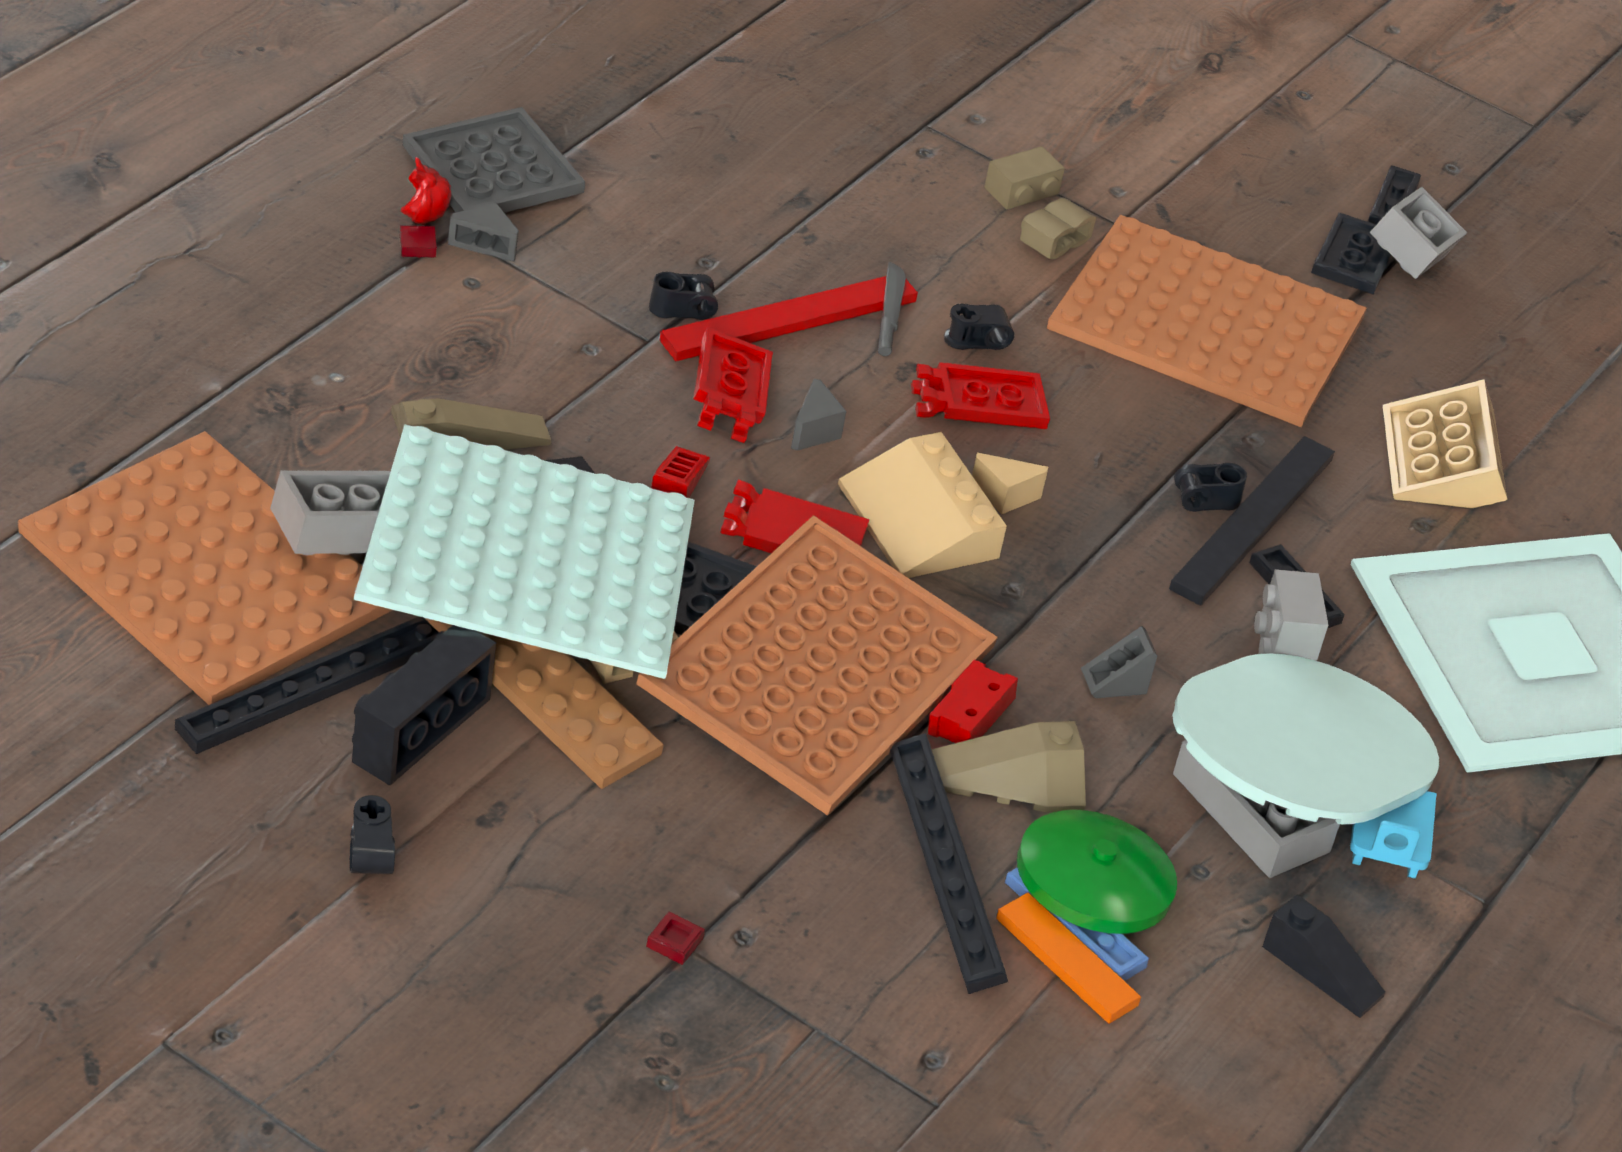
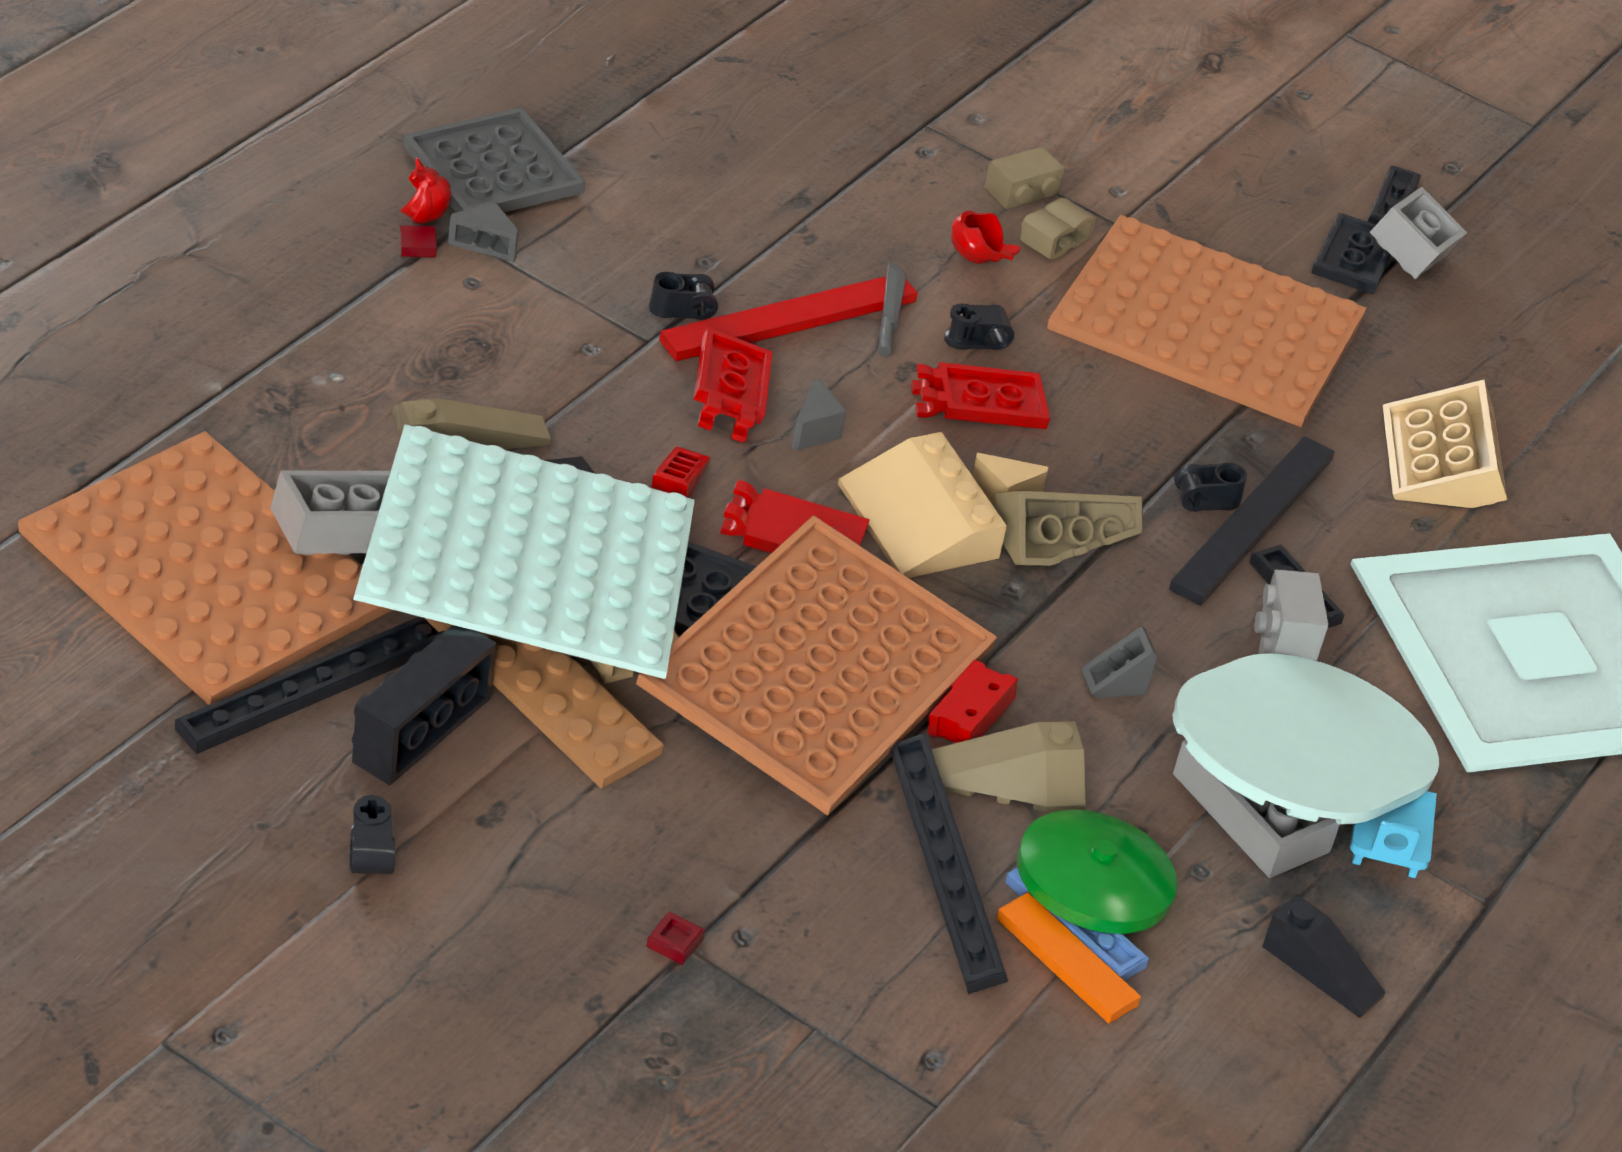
(980, 238): none -> red hat
(1058, 526): none -> dark tan wedge

